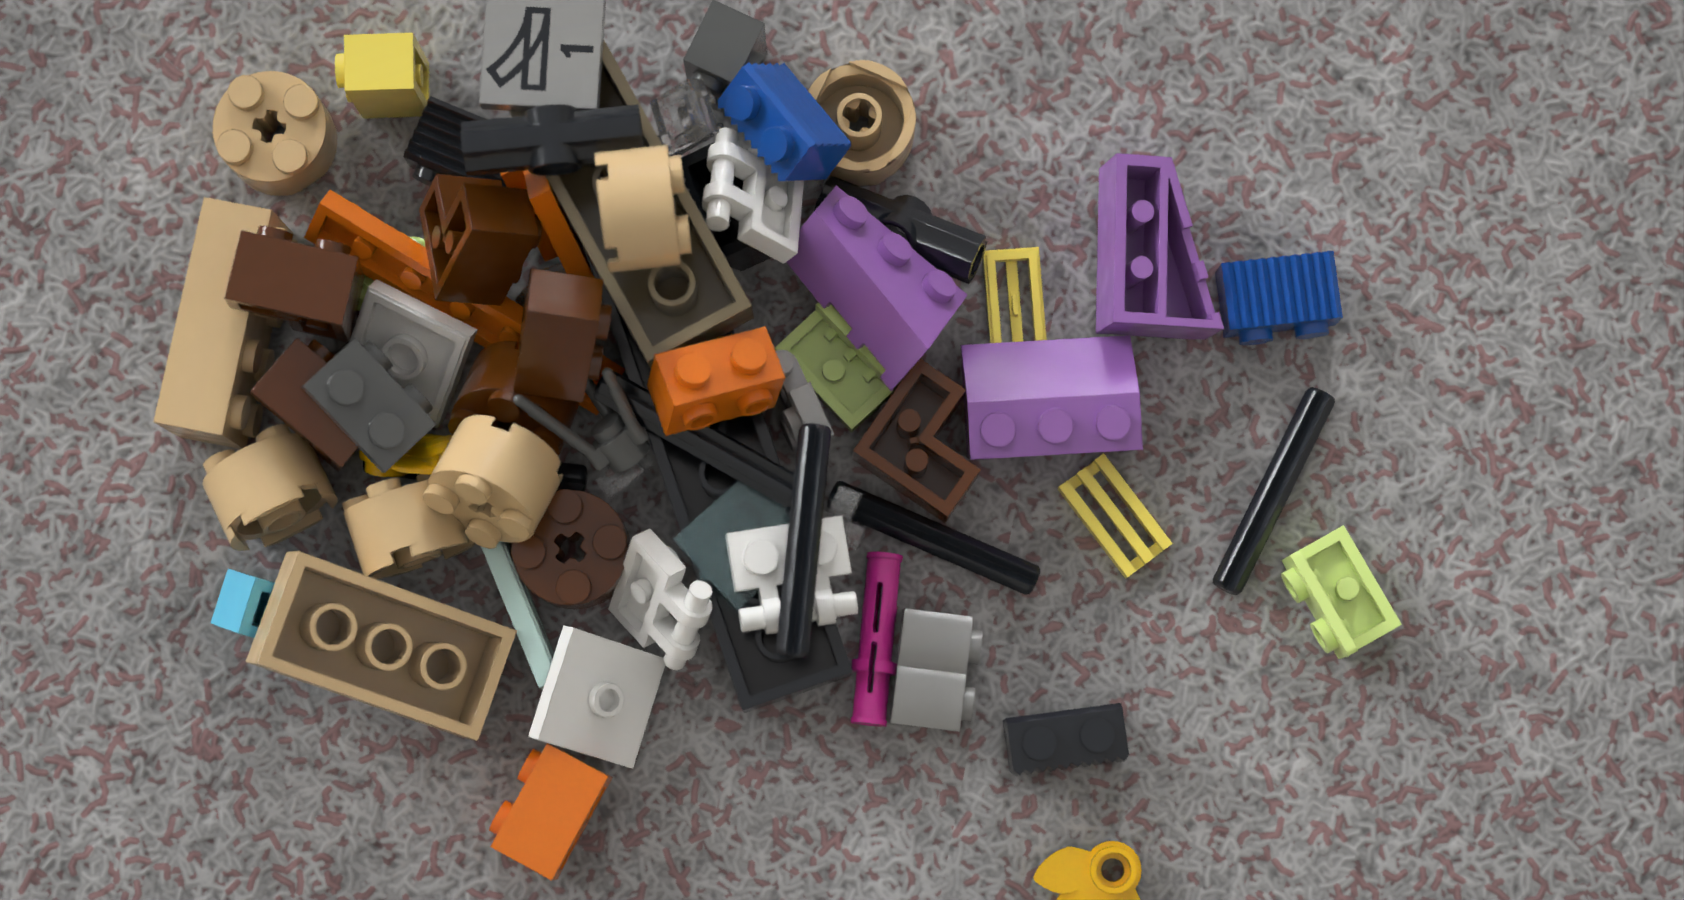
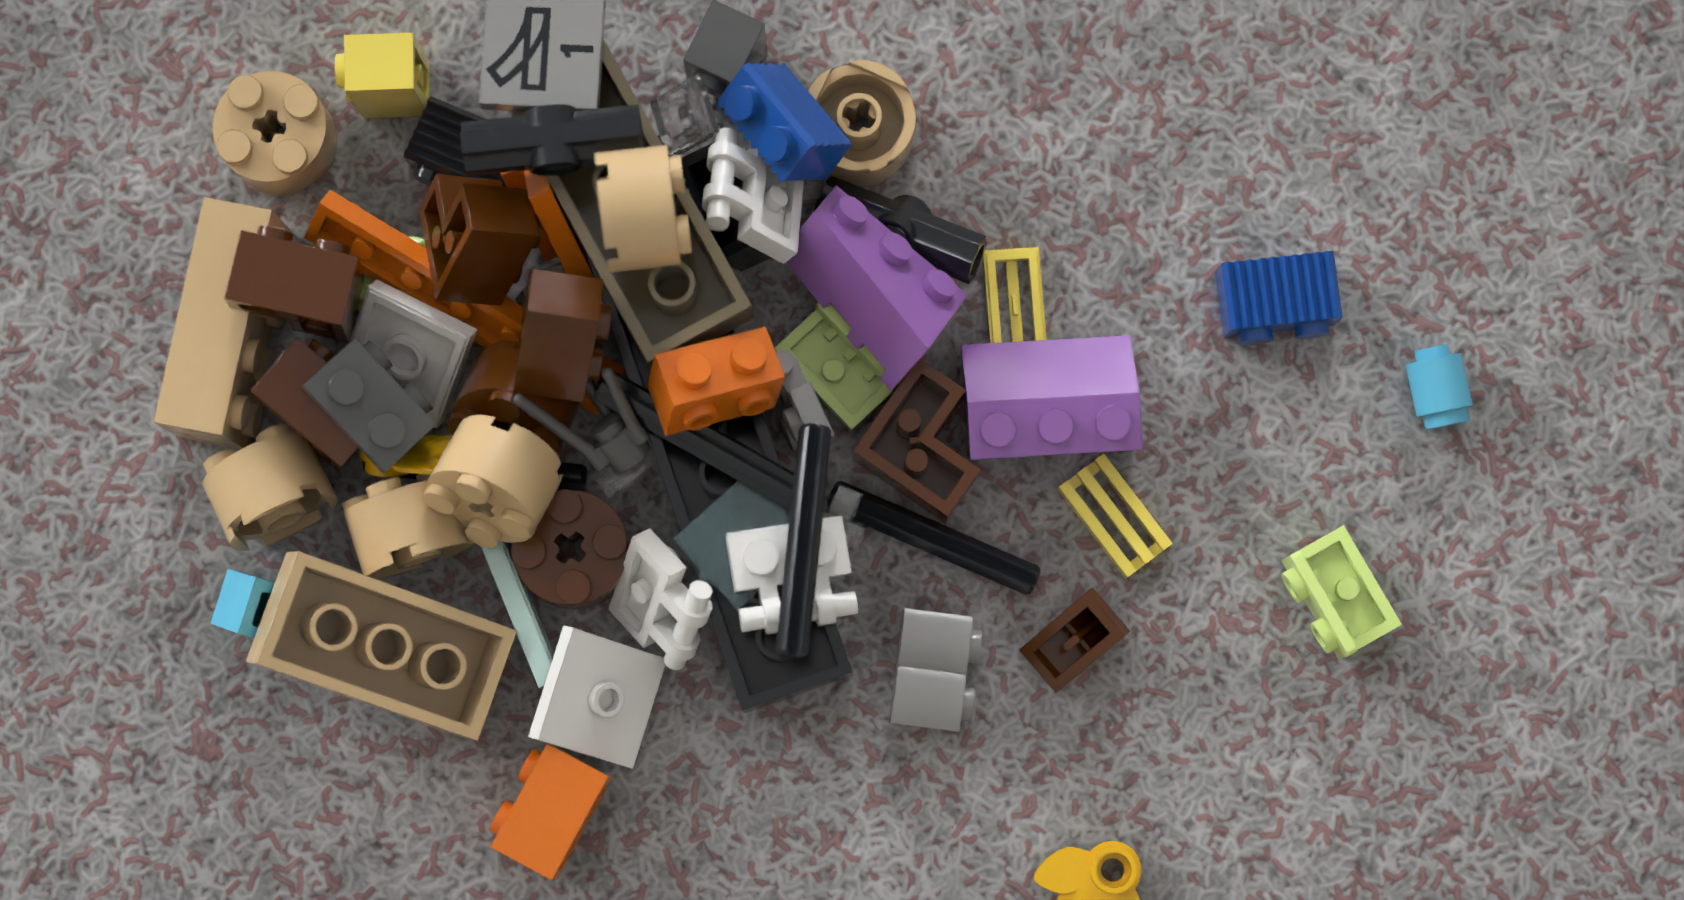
(869, 706): dark pink pin -> none
(1066, 739): black brick -> none
(1074, 640): none -> reddish brown slope
(1147, 256): medium lavender wedge -> none
(1273, 491): black axle -> none
(1439, 387): none -> medium azure brick

